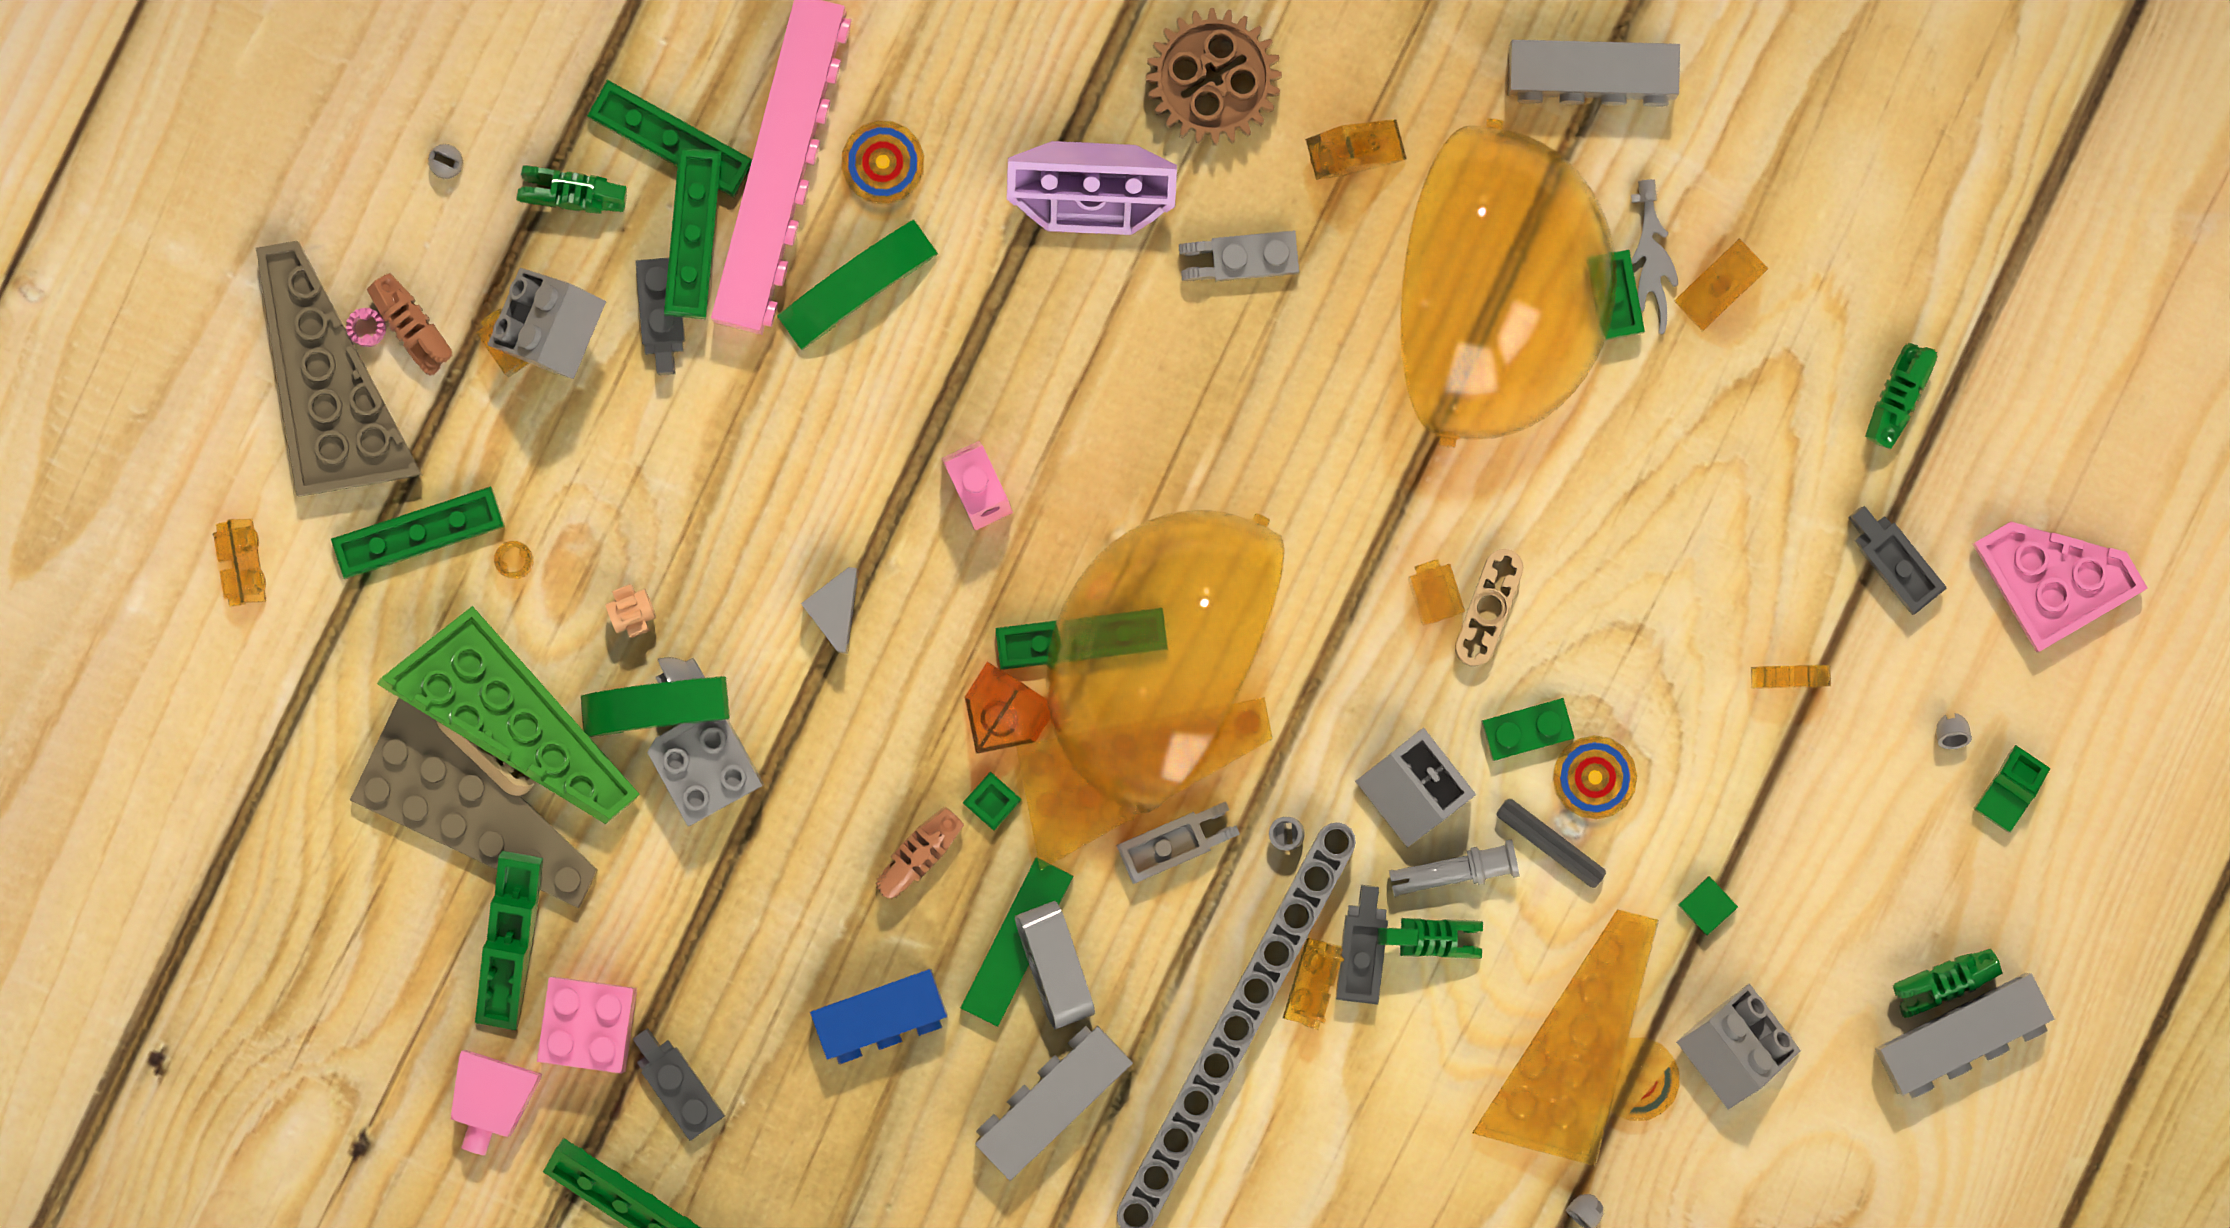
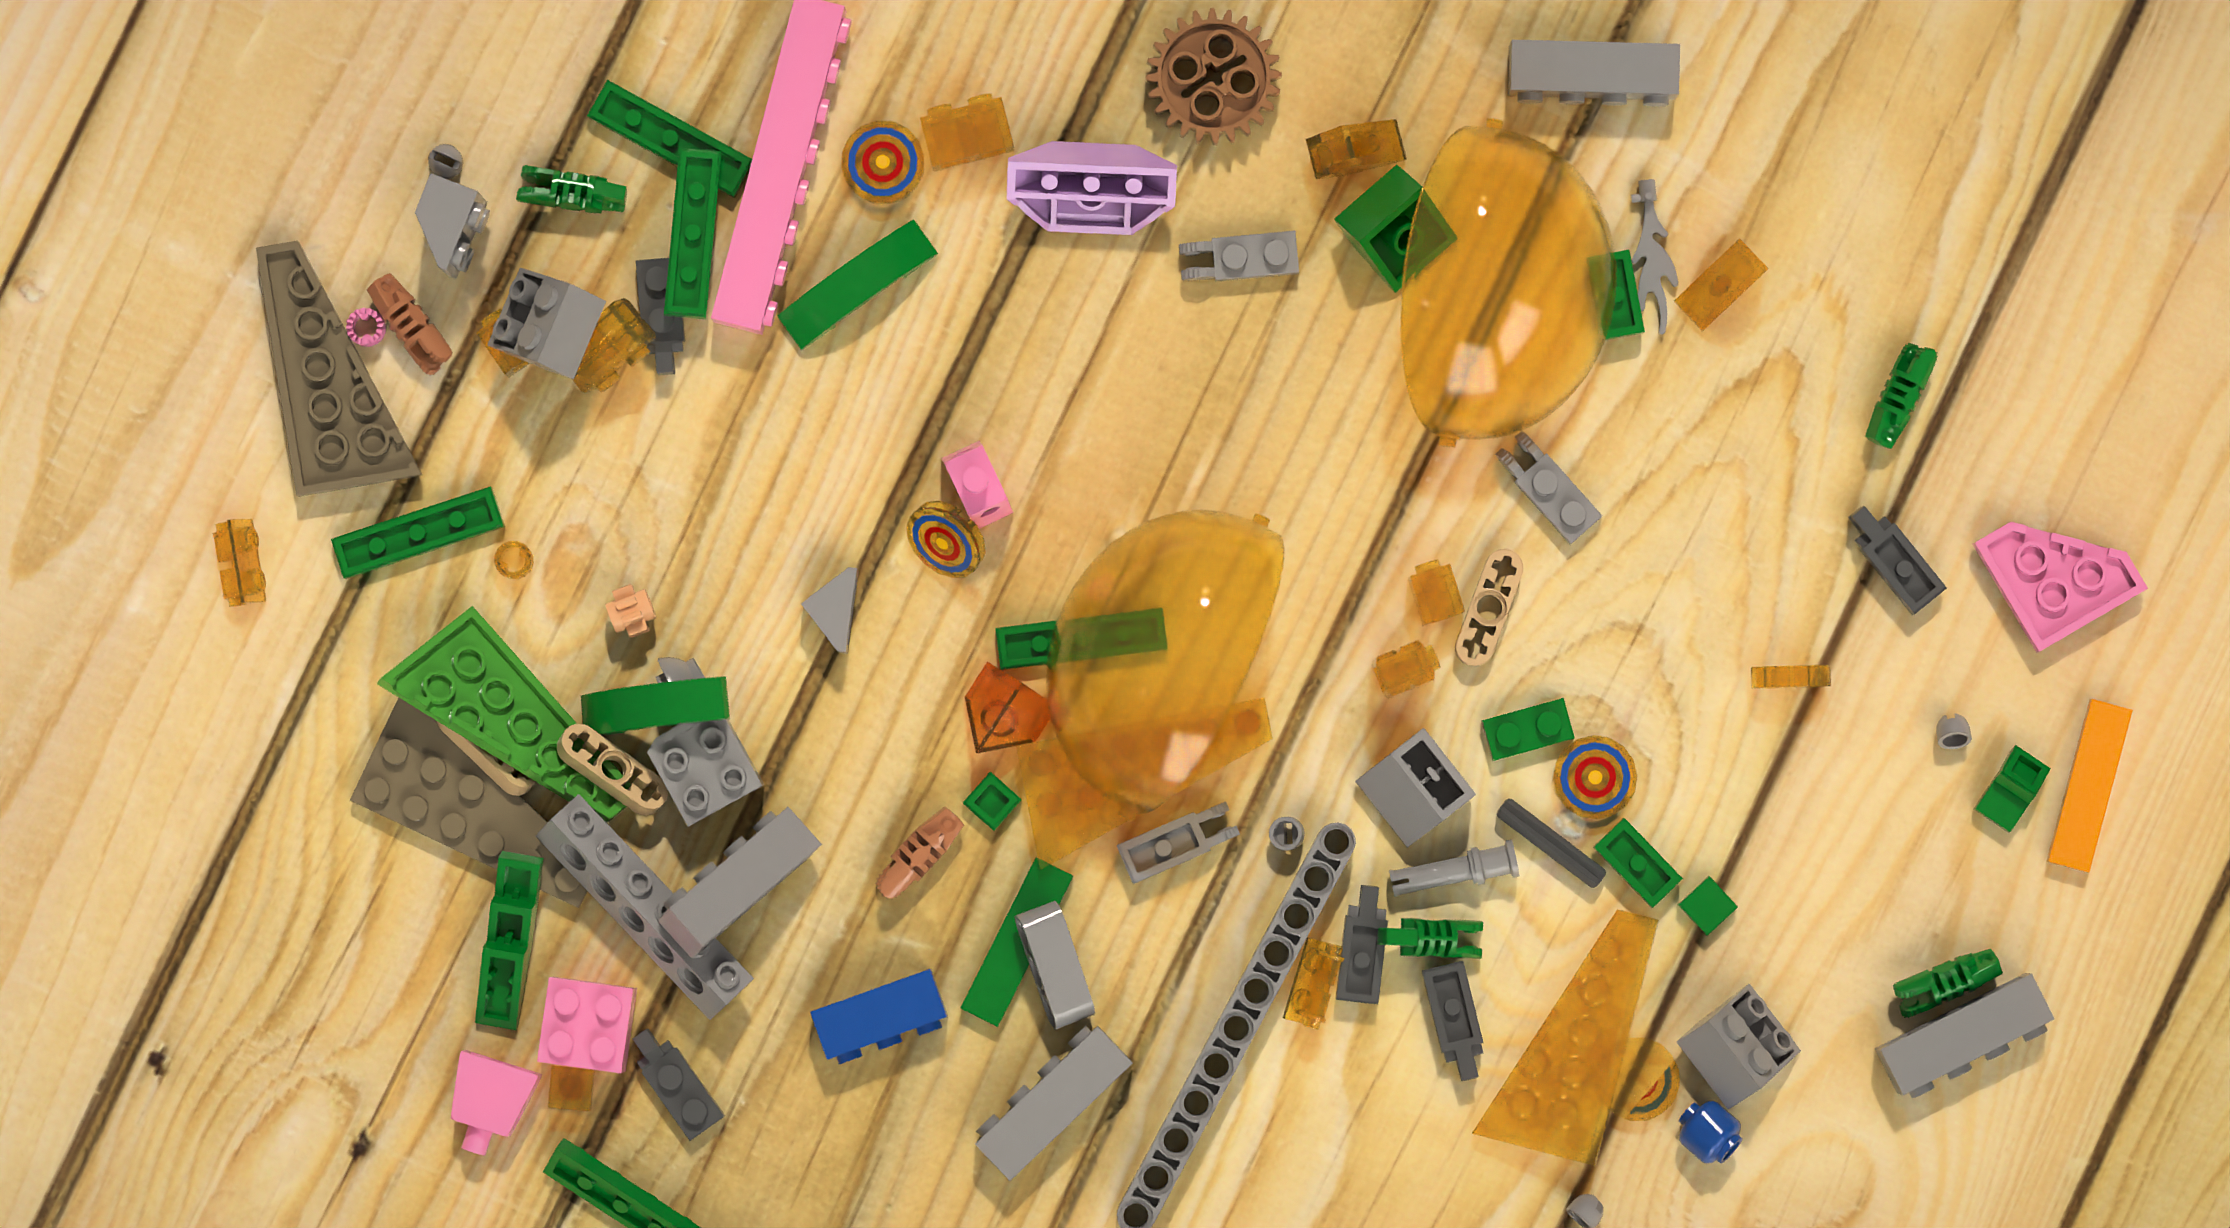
(449, 221): none -> light grey slope
(571, 1088): none -> clear yellow plate
(616, 340): none -> clear yellow brick
(629, 765): none -> tan beam
(636, 902): none -> light grey brick
(739, 881): none -> light grey brick
(945, 539): none -> clear yellow tile
(966, 132): none -> clear yellow brick
(1381, 224): none -> green slope
(1405, 668): none -> clear yellow brick
(1454, 1016): none -> dark grey hinge
(1551, 490): none -> light grey hinge
(1637, 862): none -> green plate
(1710, 1132): none -> blue head
(2089, 785): none -> light orange tile

